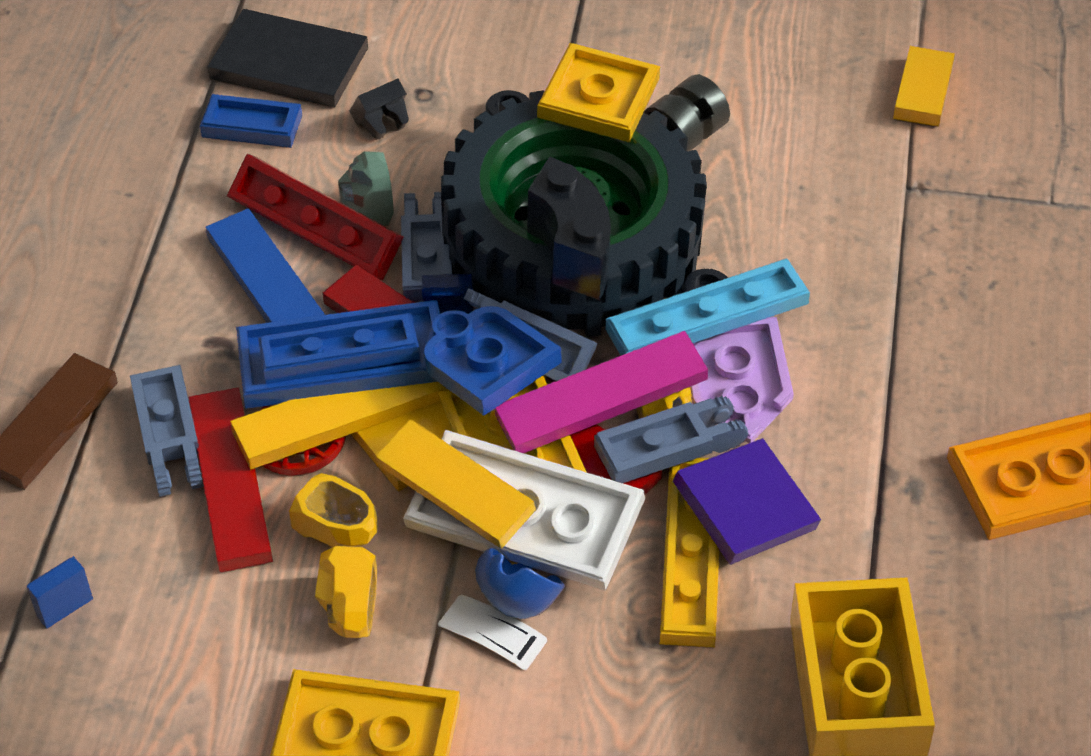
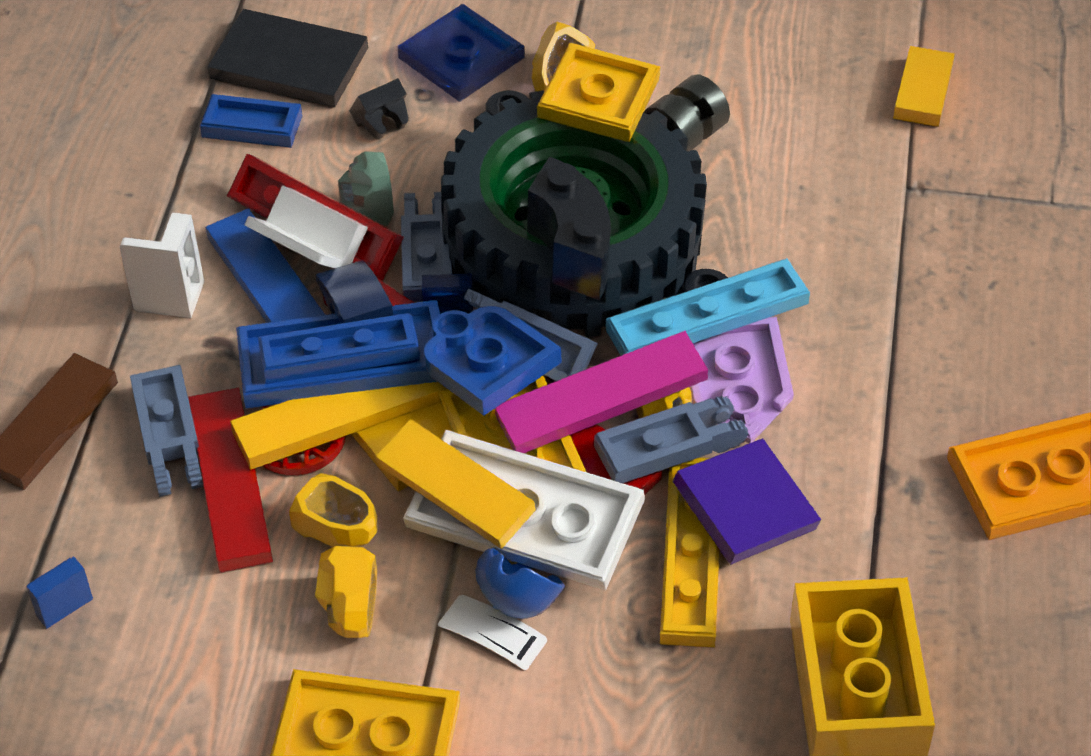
(165, 274): none -> white panel
(311, 229): none -> white panel
(354, 293): none -> dark blue slope
(461, 52): none -> clear blue tile
(551, 50): none -> yellow rock

